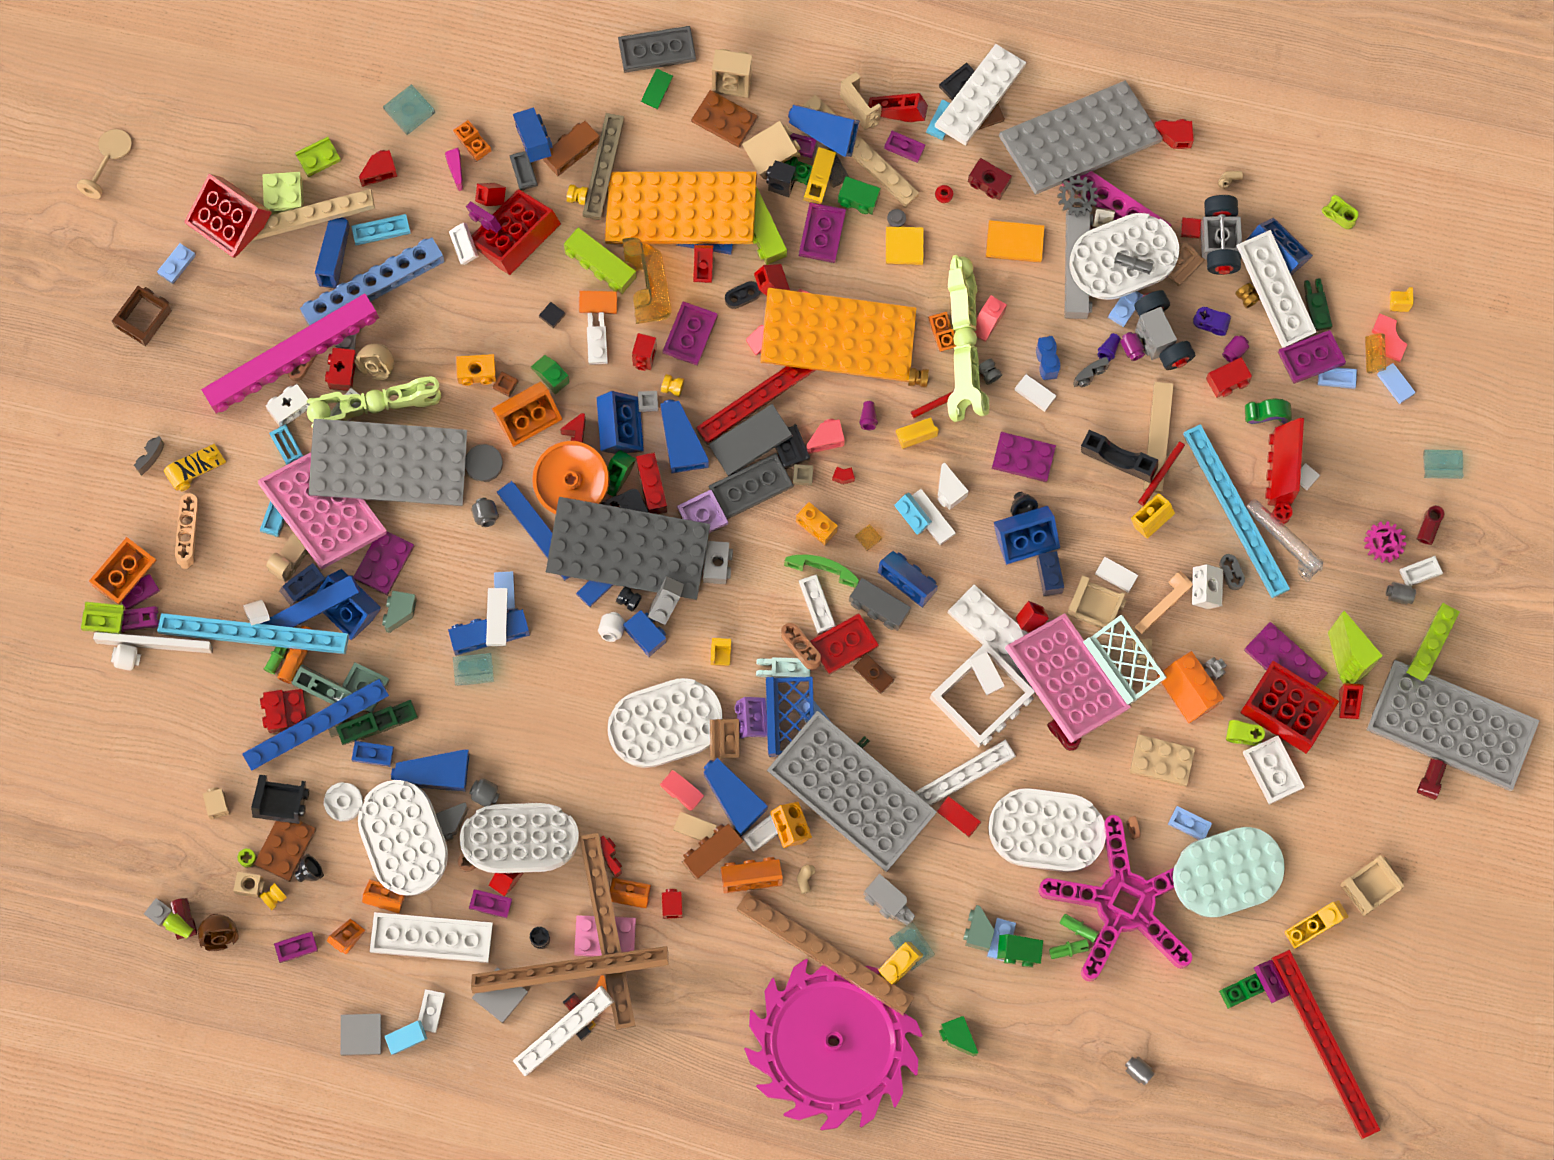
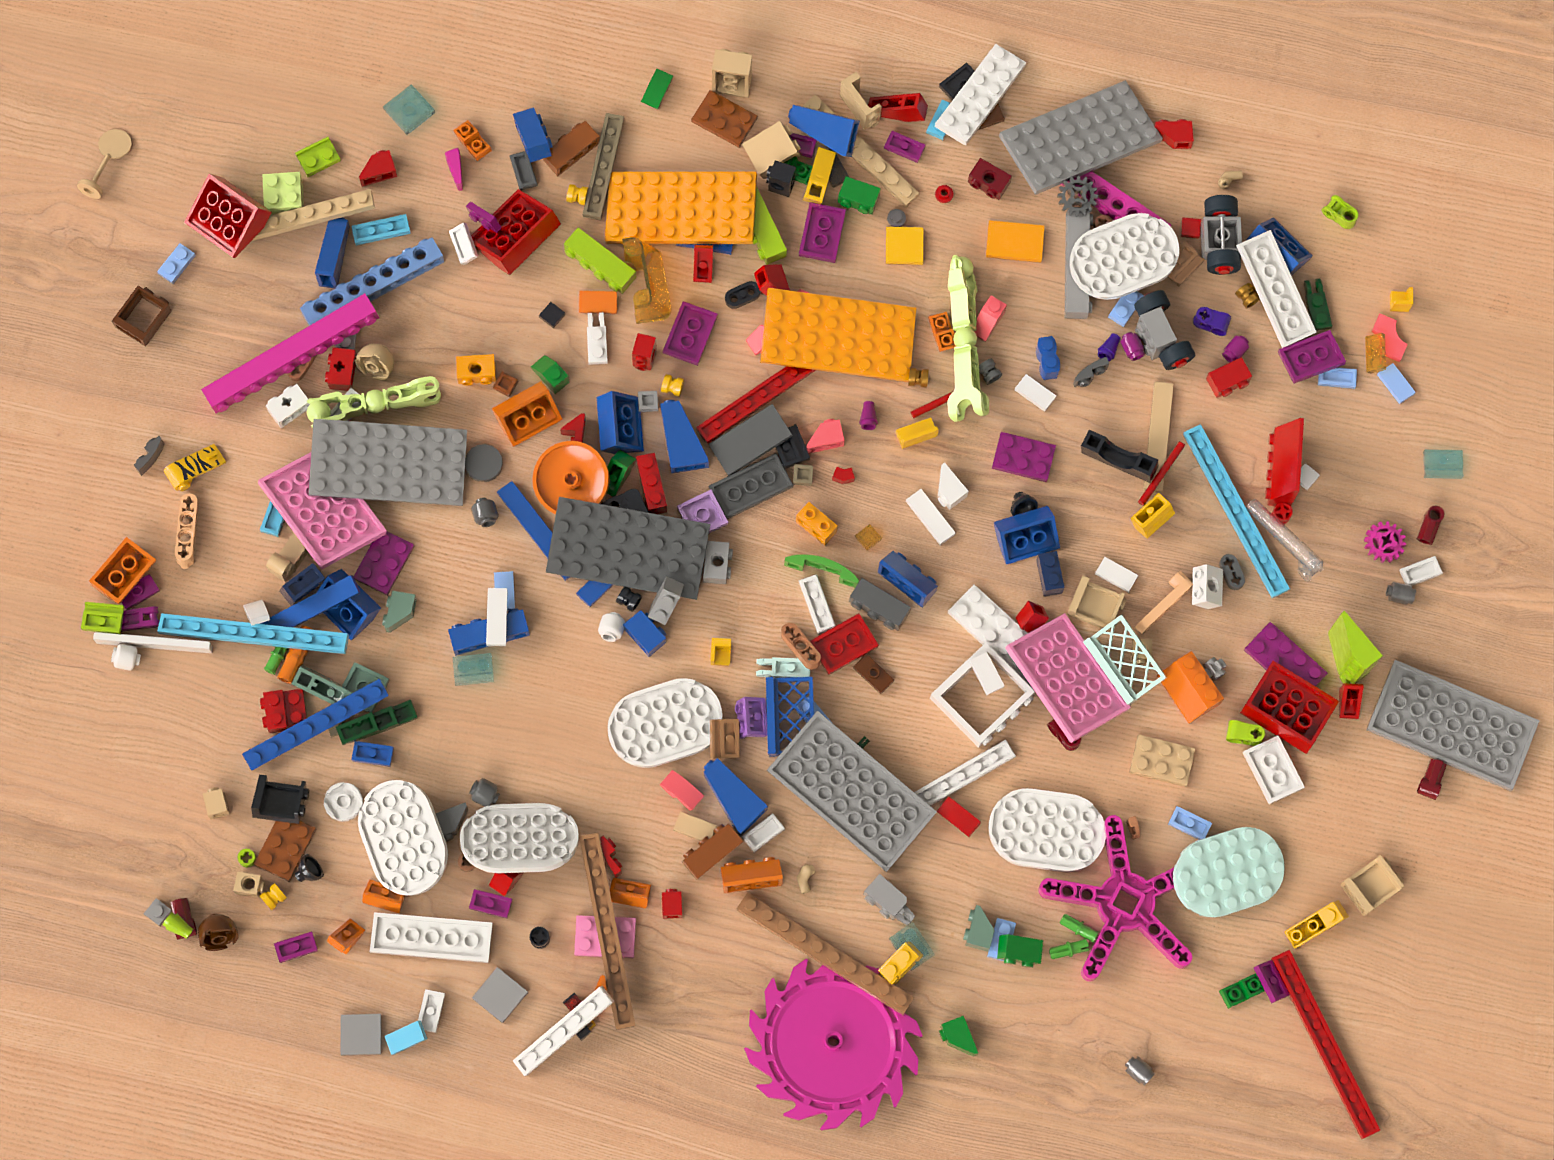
(279, 431): medium azure tile -> none
(437, 772): blue slope -> none
(490, 194): red panel -> none
(570, 969): medium nougat plate -> none
(657, 49): dark grey tile -> none
(791, 824): light orange brick -> none
(913, 513): medium azure plate -> none
(1103, 216): dark tan plate -> none
(1133, 263): dark grey pin -> none
(1267, 411): green animal -> none
(1433, 642): lime brick -> none

